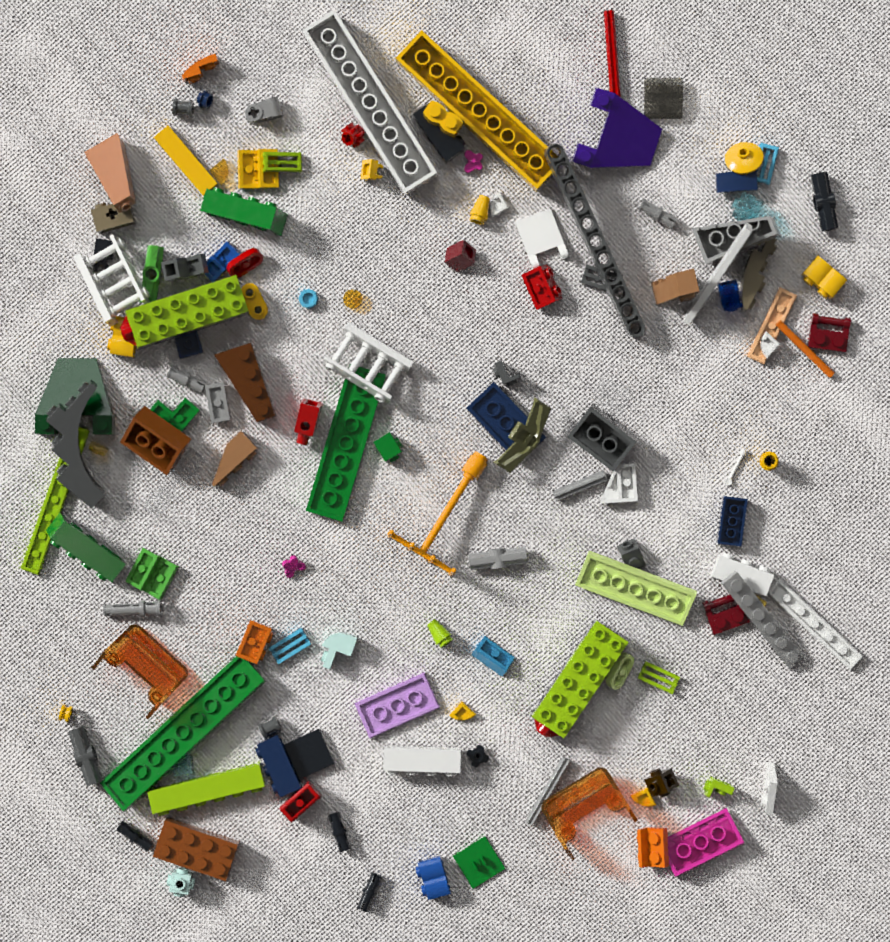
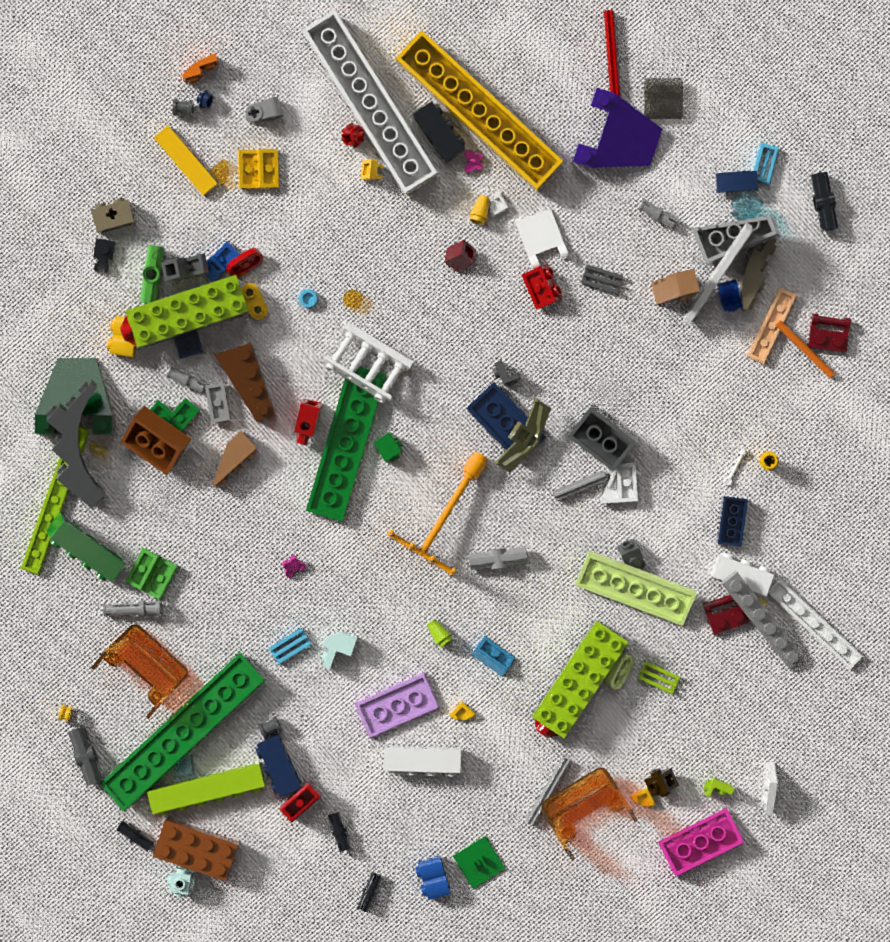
(93, 280): white fence -> none
(112, 168): nougat slope -> none
(244, 211): green wedge -> none
(254, 641): orange bracket -> none
(298, 162): lime tile -> none
(309, 754): black tile -> none
(438, 116): yellow brick -> none
(472, 755): black plate -> none
(587, 234): dark grey beam -> none
(653, 847): orange bracket -> none
(745, 163): yellow dish -> none
(768, 344): white tile -> none
(823, 277): yellow brick -> none

